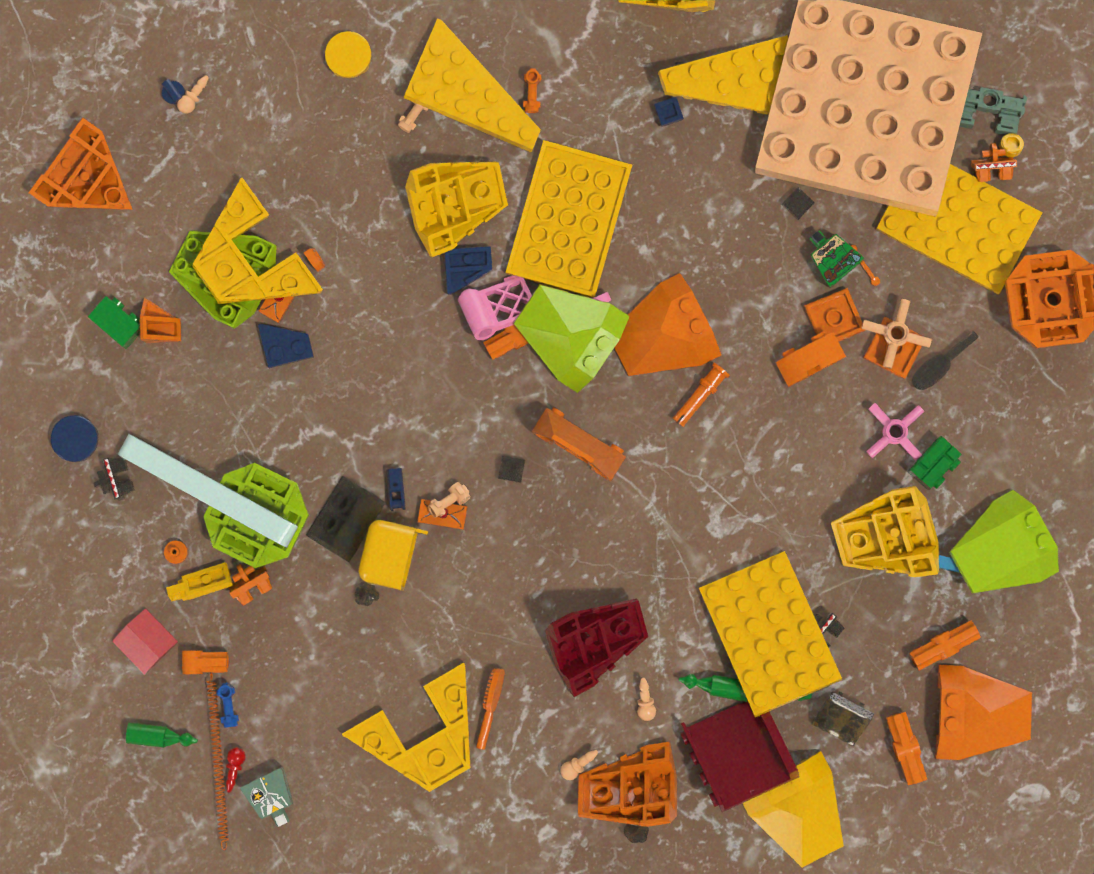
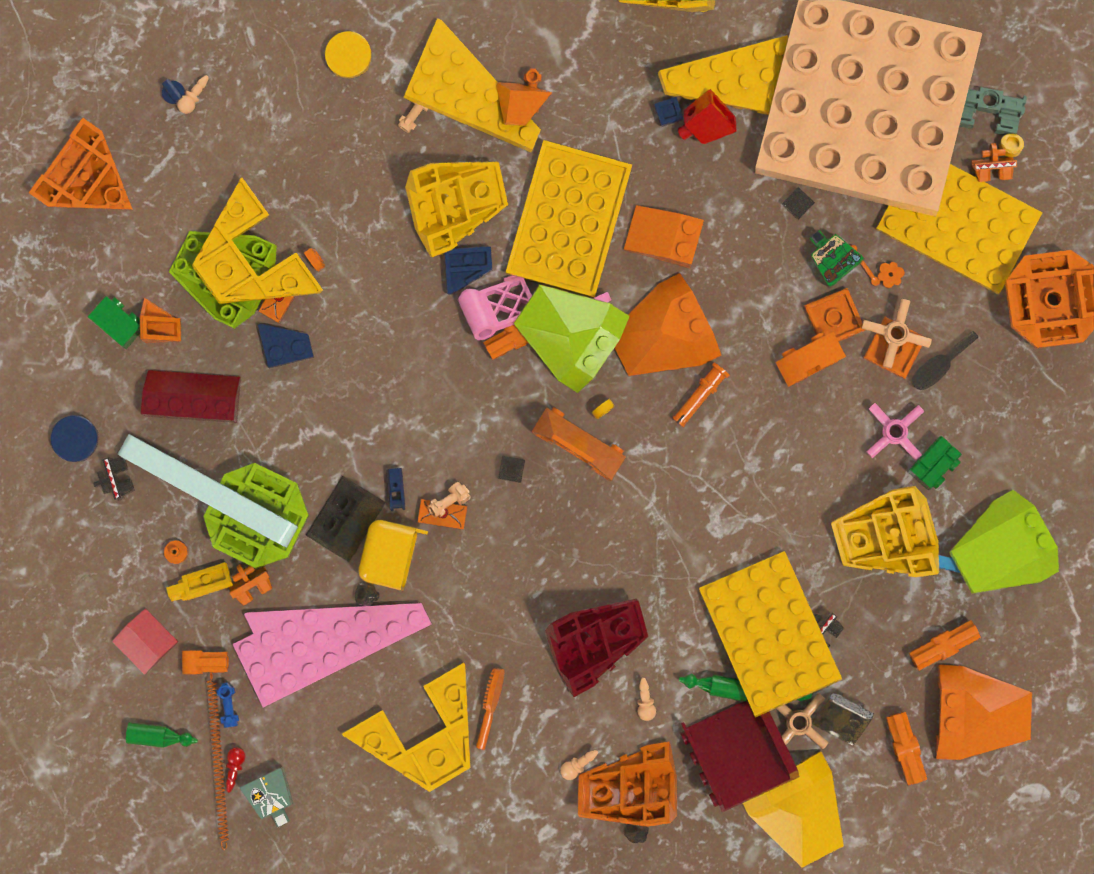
(191, 396): none -> dark red slope
(309, 644): none -> bright pink wing
(520, 102): none -> orange slope
(603, 409): none -> yellow tile
(664, 235): none -> orange slope
(707, 119): none -> red torso
(807, 729): none -> light nougat bar
(897, 273): none -> orange plant

